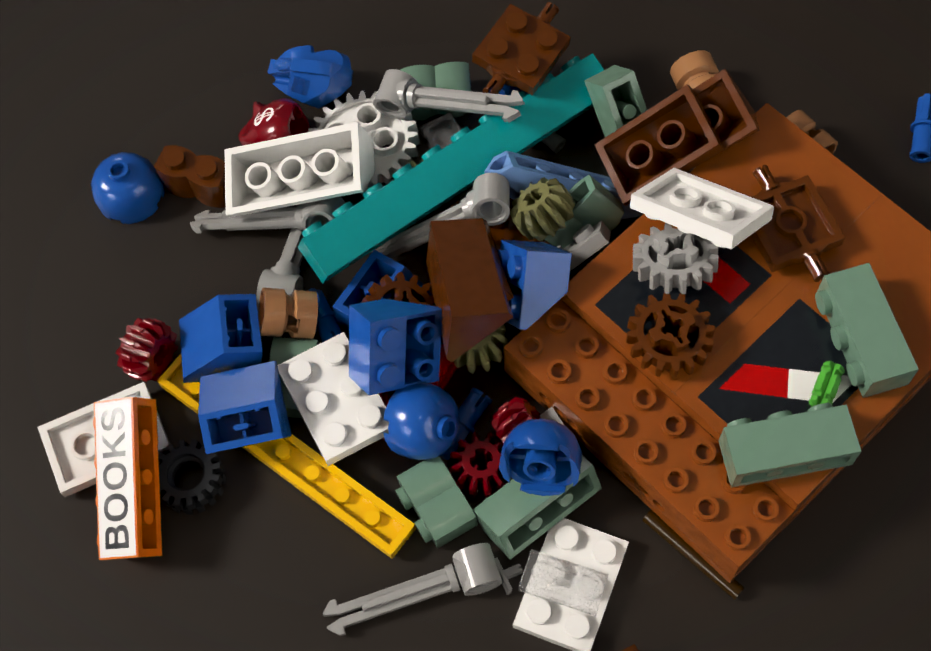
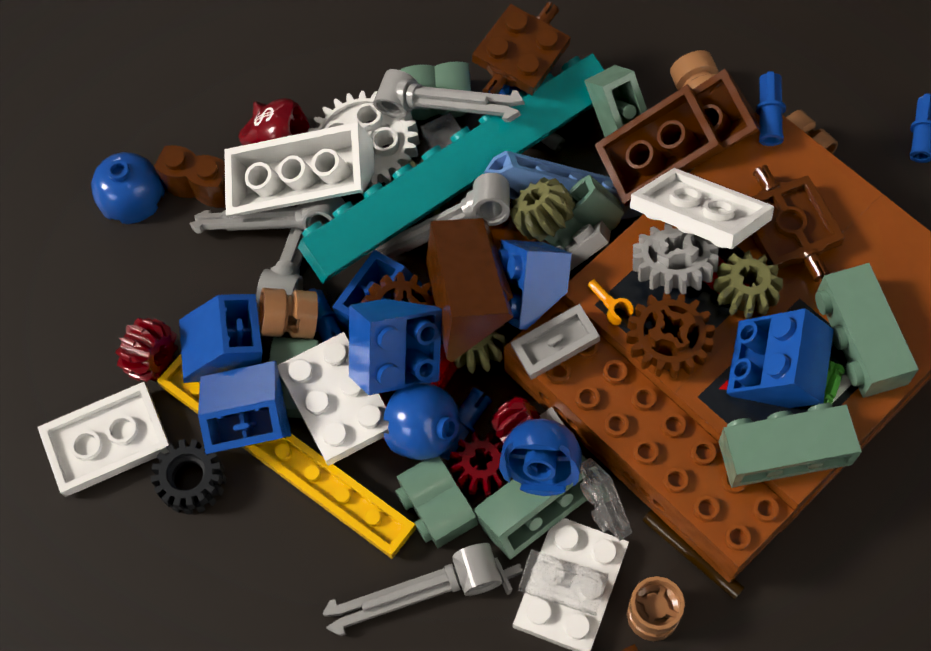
(127, 478): brick -> none
(312, 75): blue helmet -> none
(555, 341): none -> light grey plate
(601, 493): none -> clear plate
(611, 303): none -> light orange hand
(655, 608): none -> medium nougat wheel
(732, 286): none -> olive gear
(770, 109): none -> blue axle
(781, 359): none -> blue slope

